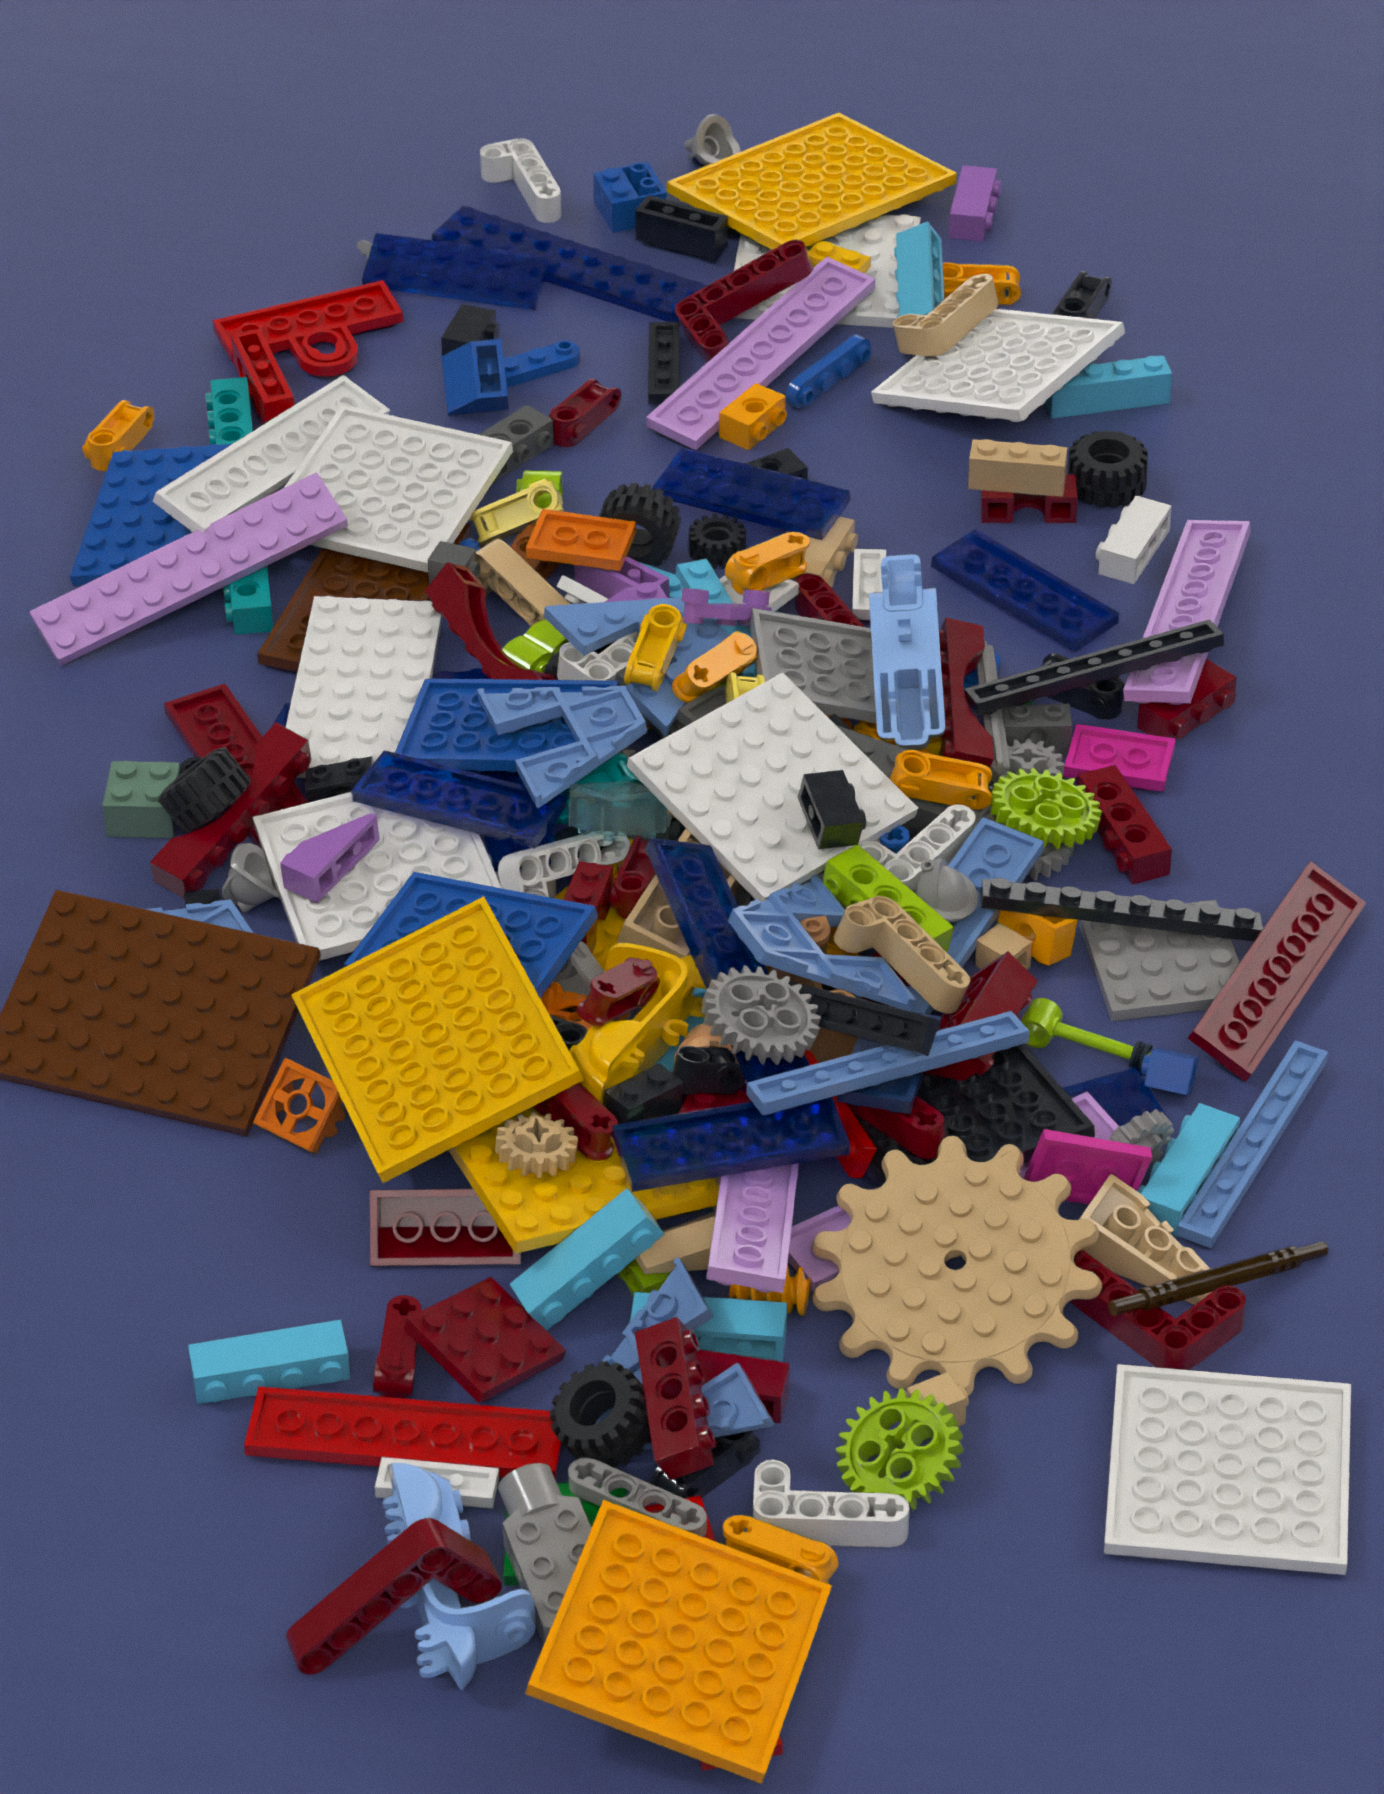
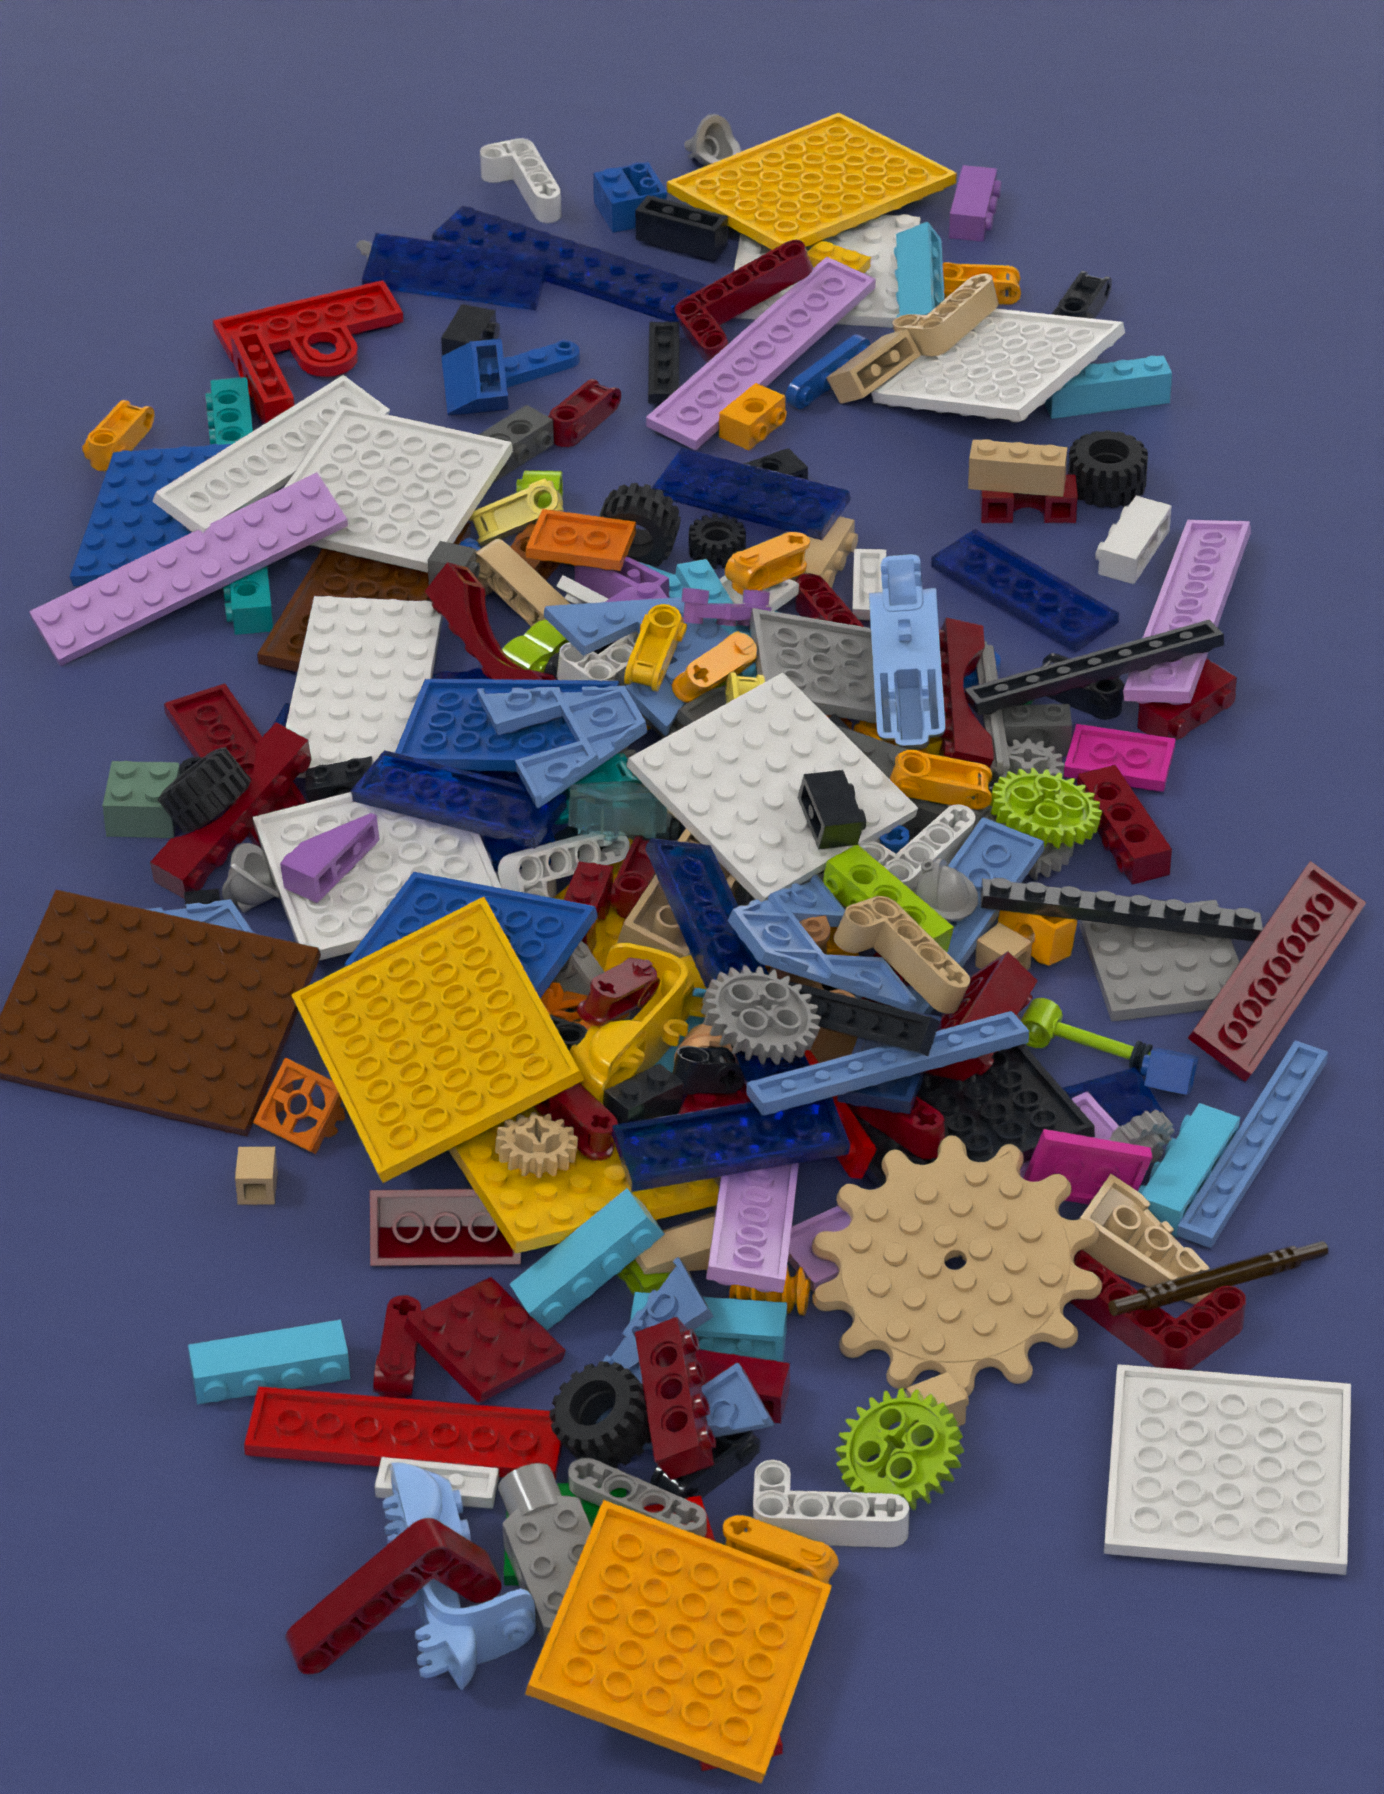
(256, 1175): none -> tan brick
(873, 366): none -> tan brick

